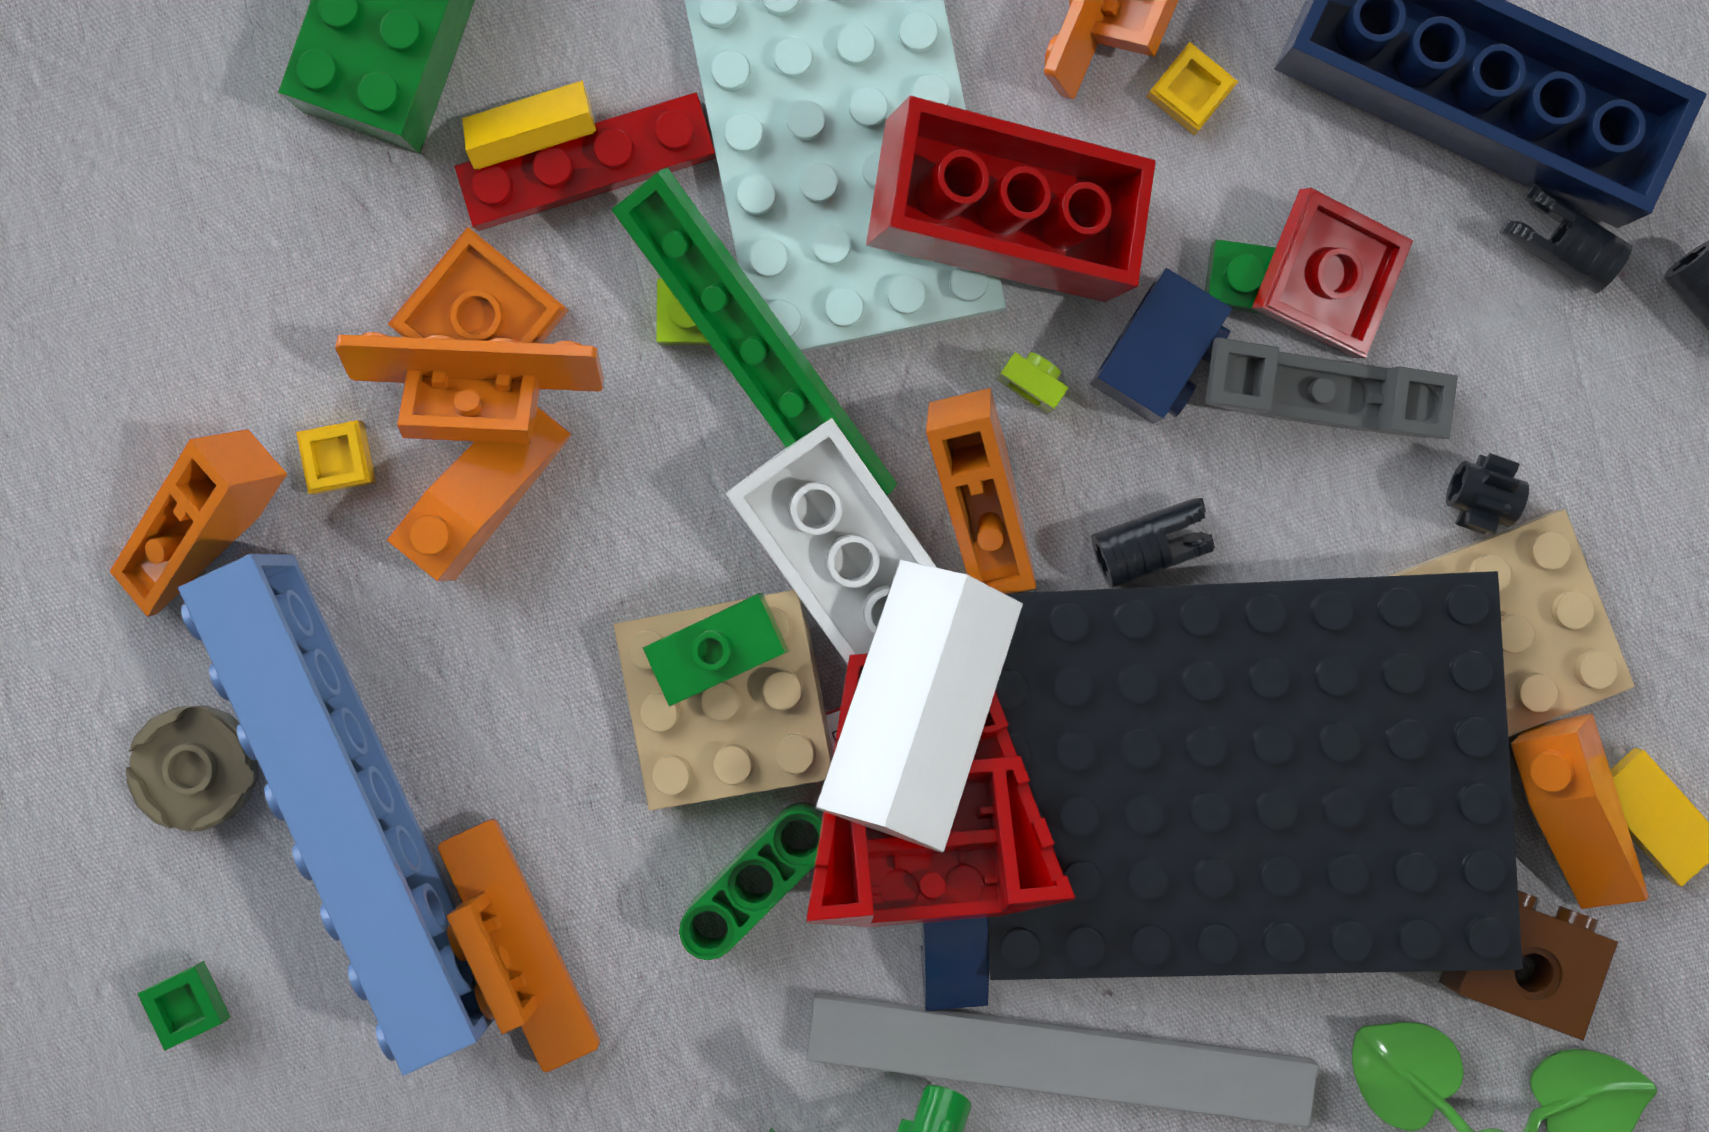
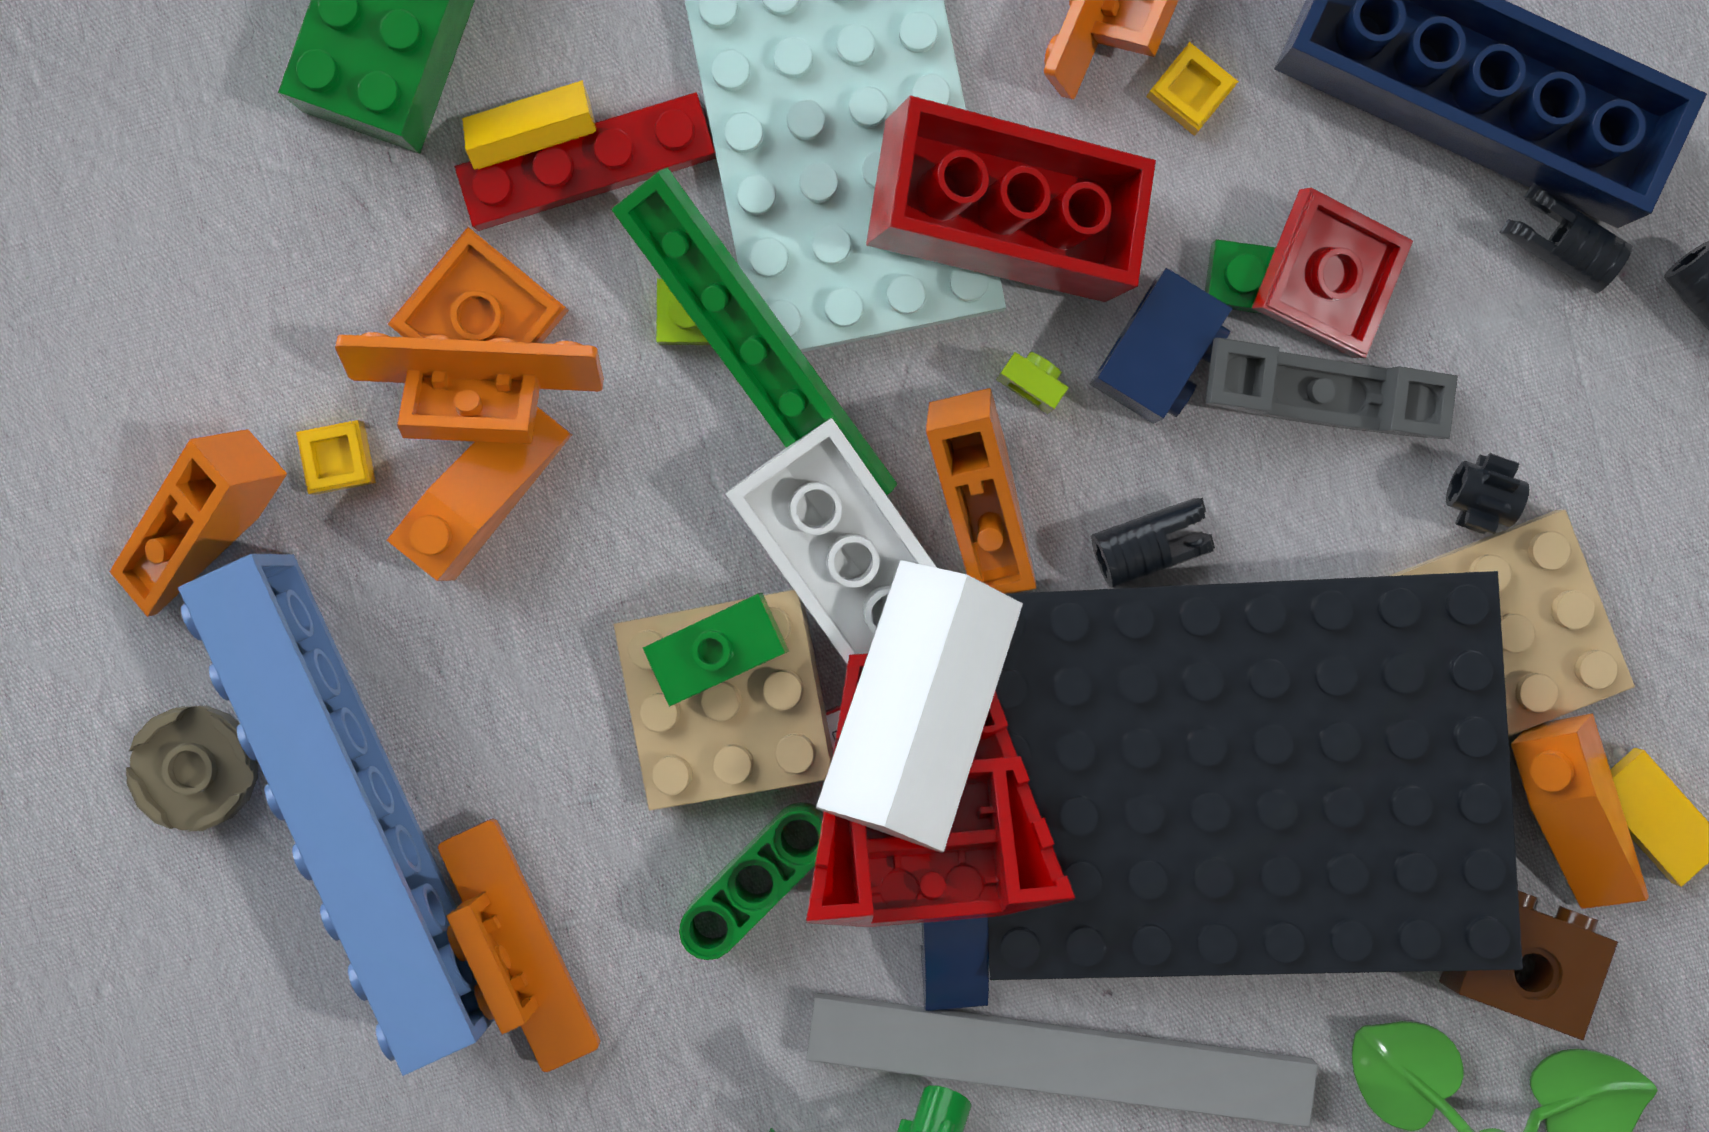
(184, 1005): green plate -> none

